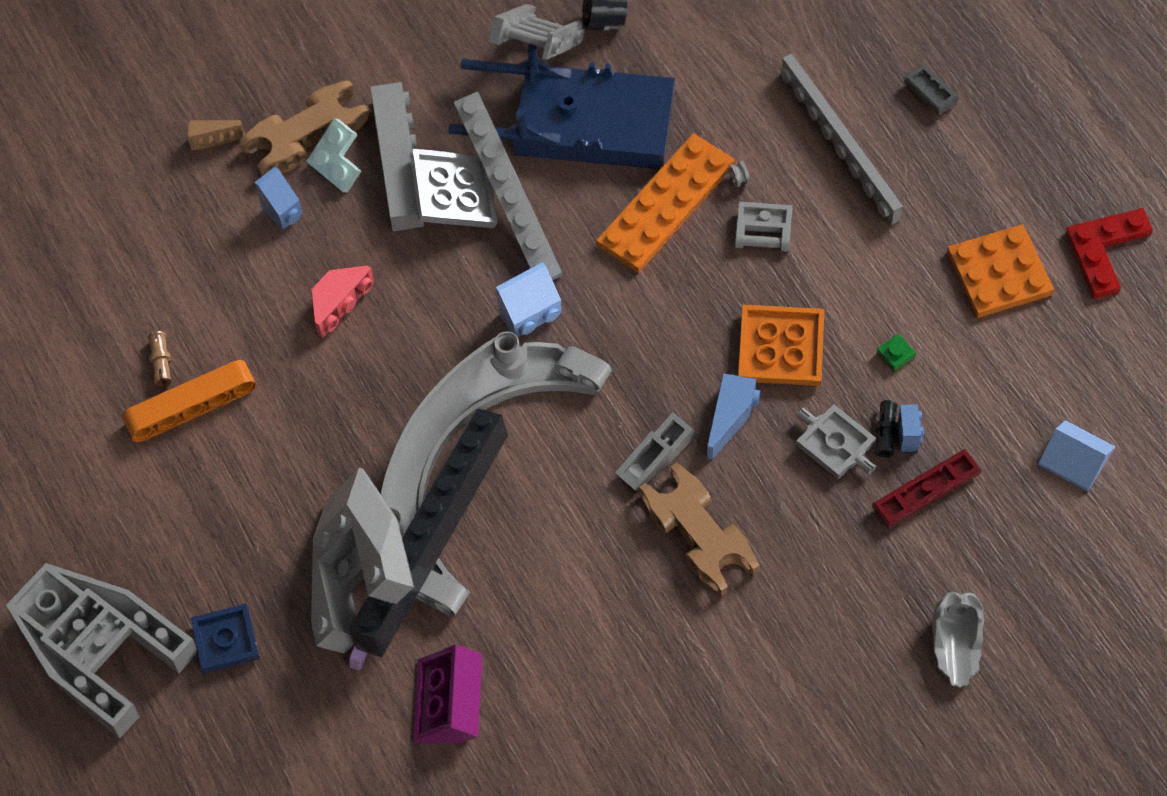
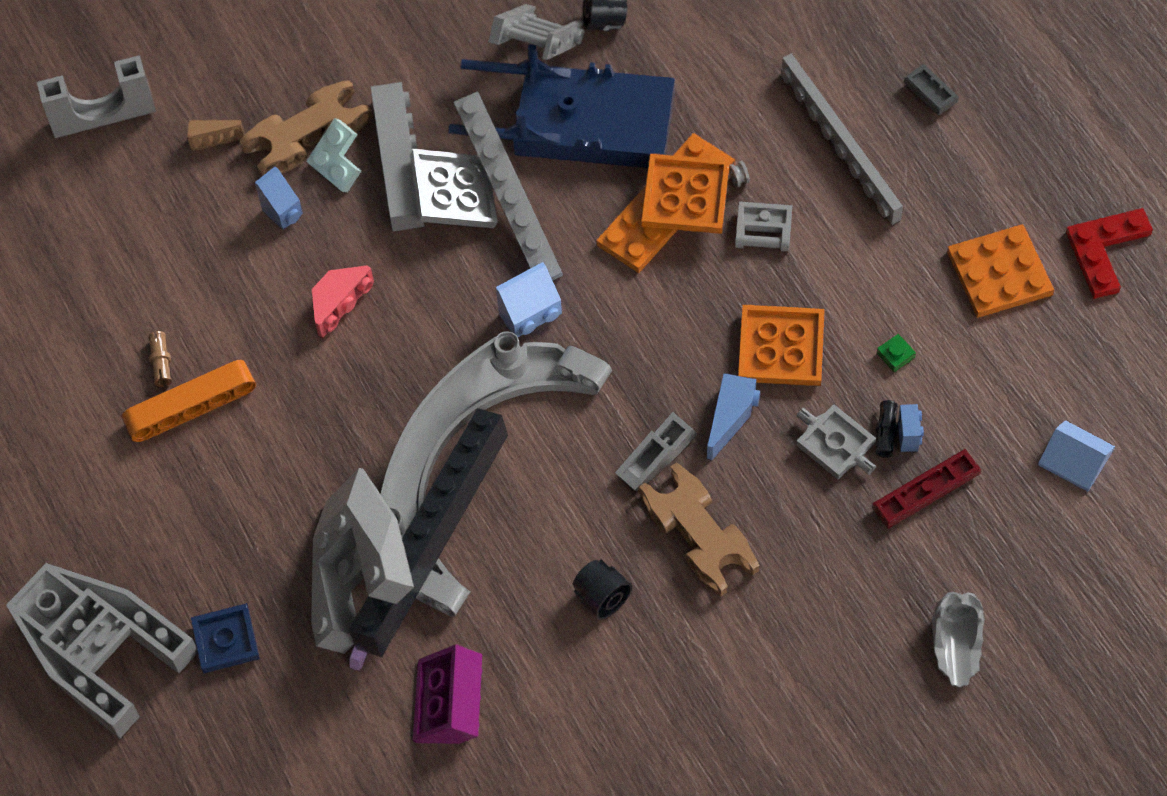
(74, 115): none -> light grey arch
(601, 588): none -> black piece
(685, 193): none -> orange plate

